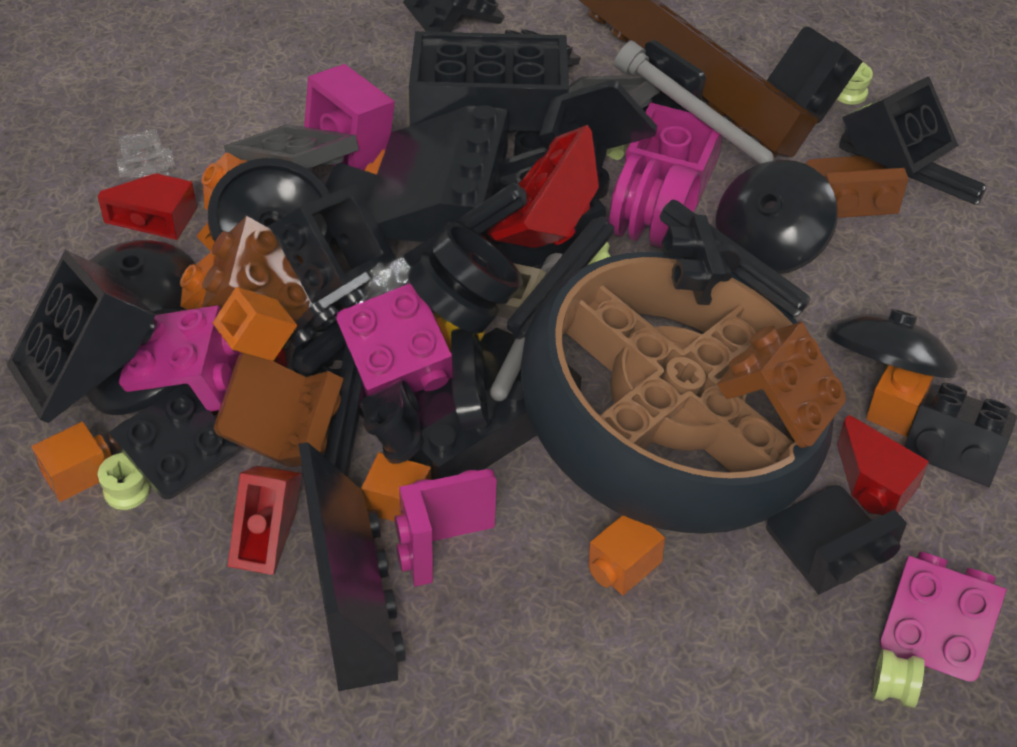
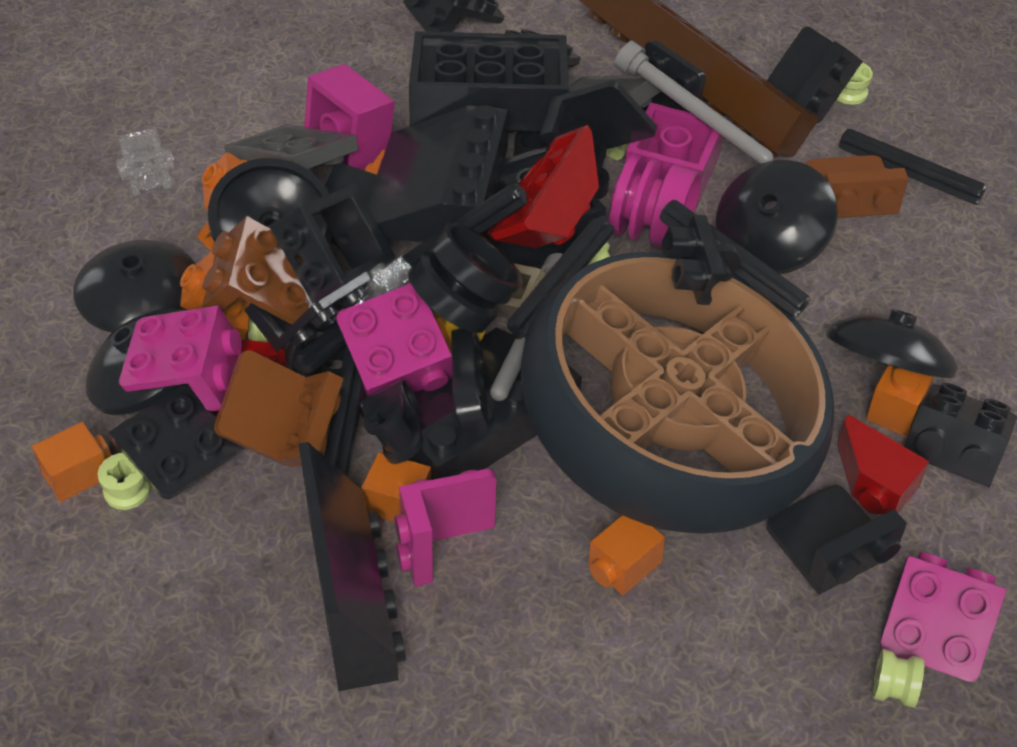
(77, 335): black slope -> none
(150, 205): red slope -> none
(254, 324): orange brick -> none
(263, 518): red slope -> none
(792, 376): dark orange bracket -> none
(902, 128): black slope -> none

